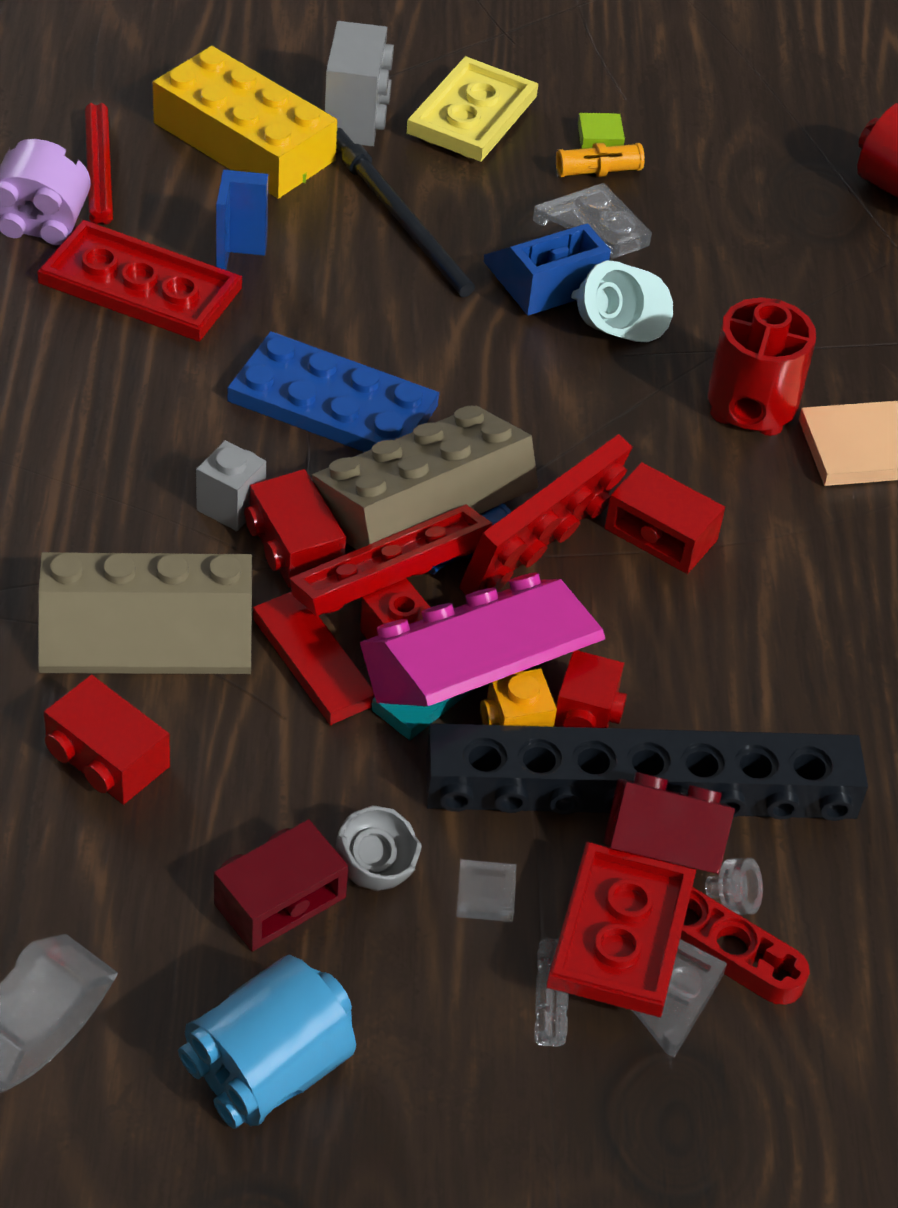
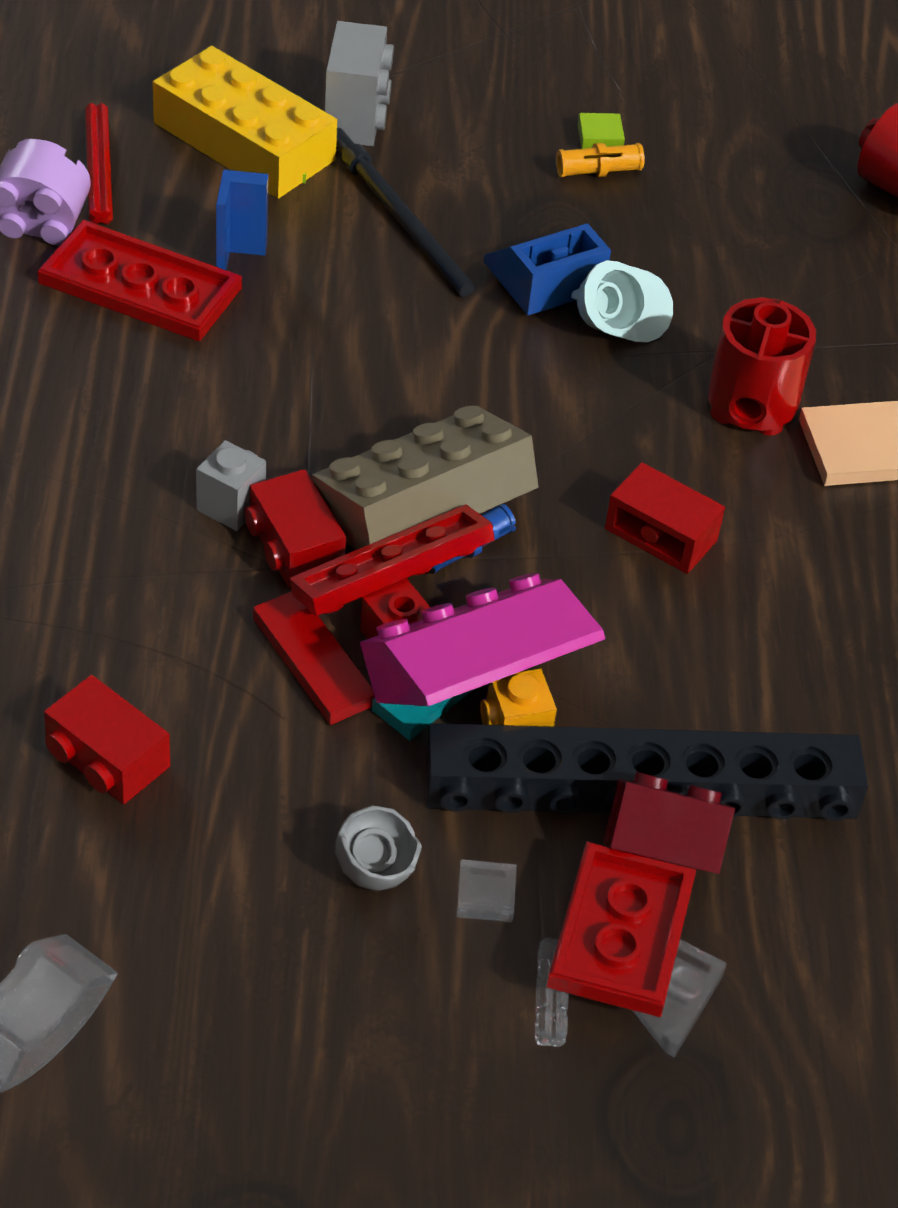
(145, 613): dark tan slope -> none
(270, 1040): dark azure cylinder -> none
(280, 884): dark red brick -> none
(329, 394): blue plate -> none
(472, 108): light yellow plate -> none
(546, 516): red plate -> none
(590, 692): red brick -> none
(605, 215): clear wing -> none
(720, 921): red beam -> none
(737, 885): clear tile -> none

